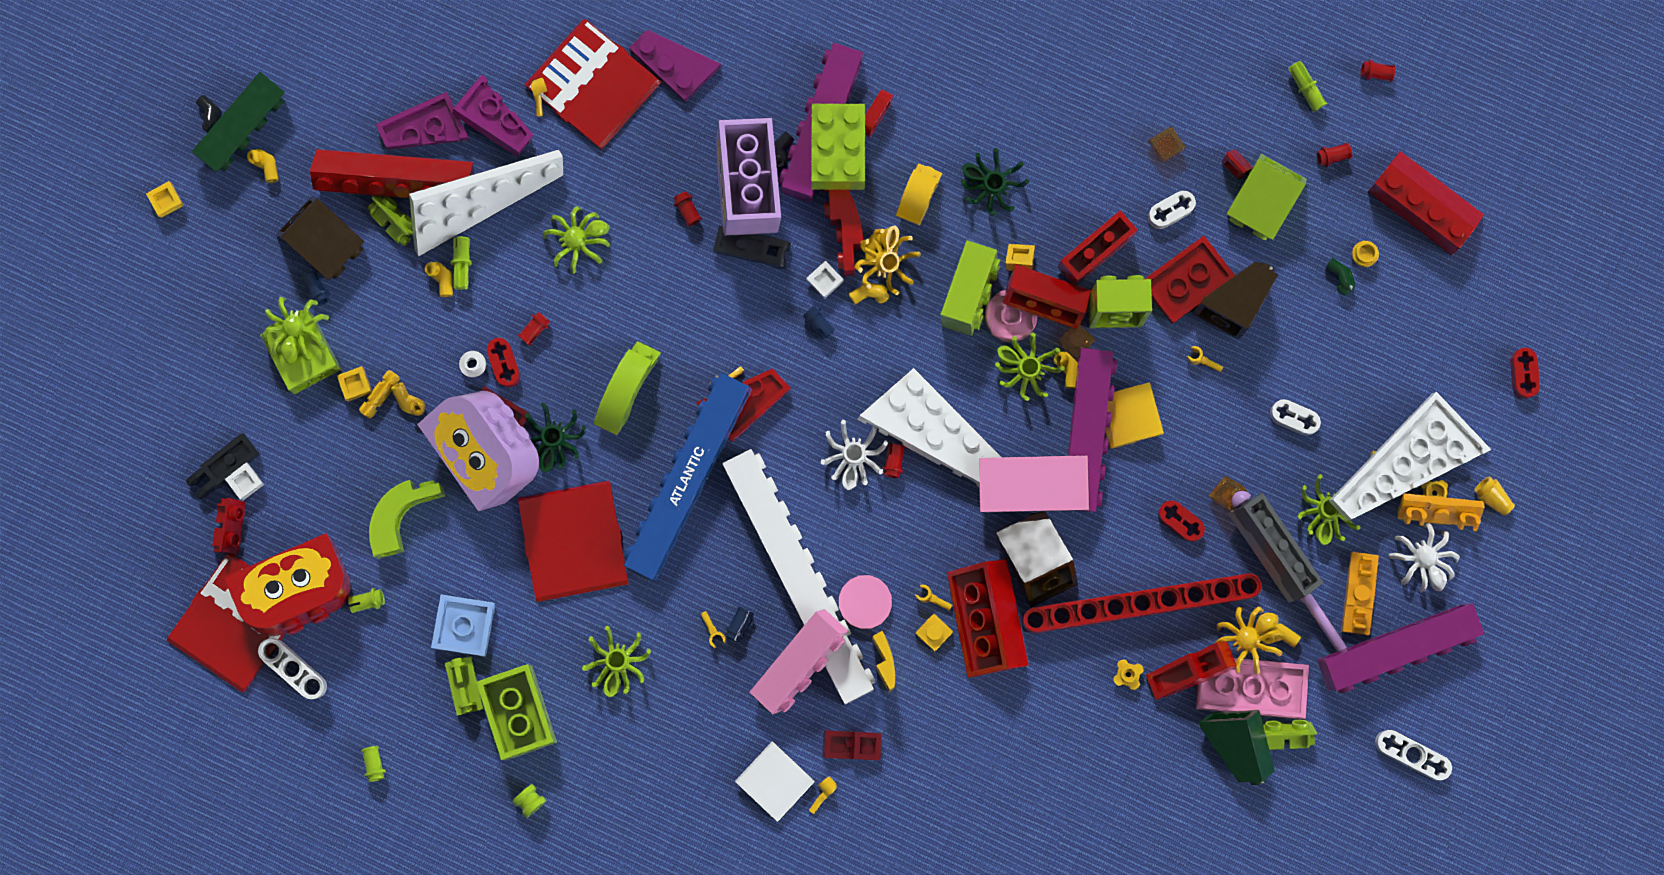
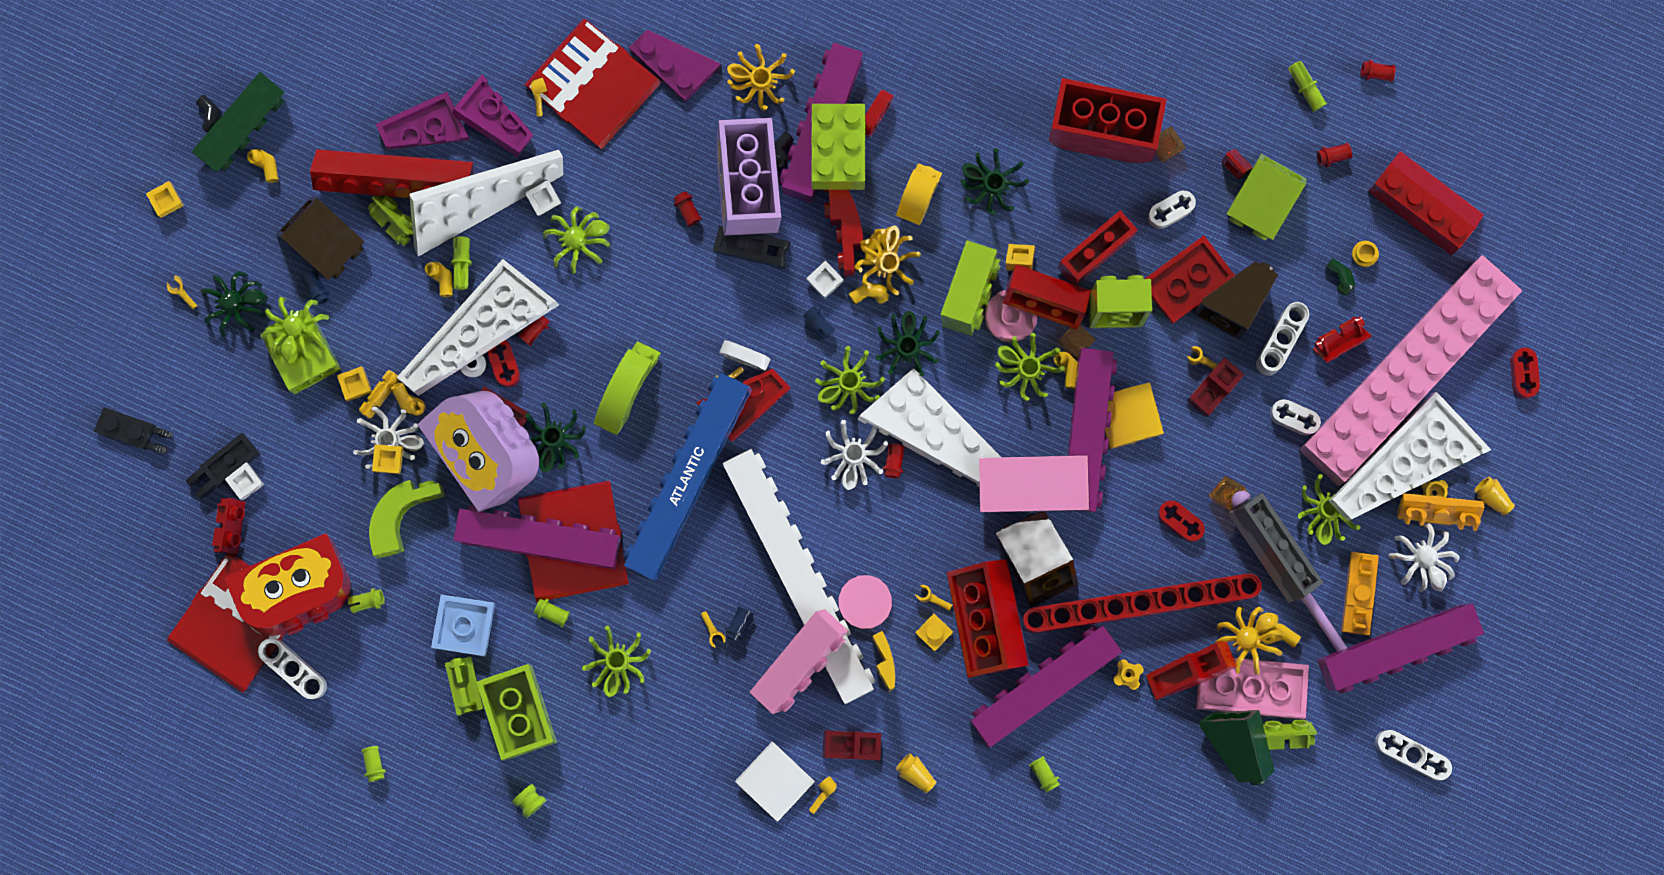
(130, 430): none -> black hinge
(181, 292): none -> yellow hand
(233, 303): none -> dark green animal
(387, 459): none -> yellow plate
(390, 437): none -> white animal
(488, 317): none -> white wing
(537, 539): none -> magenta brick
(543, 198): none -> white plate
(551, 612): none -> lime pin
(744, 356): none -> white beam
(760, 78): none -> yellow animal
(848, 382): none -> lime animal
(907, 345): none -> dark green animal
(915, 773): none -> yellow cone
(1044, 774): none -> lime pin
(1045, 686): none -> magenta brick
(1106, 121): none -> red brick
(1215, 387): none -> dark red slope
(1291, 330): none -> white beam
(1333, 344): none -> red hinge
(1410, 370): none -> bright pink brick

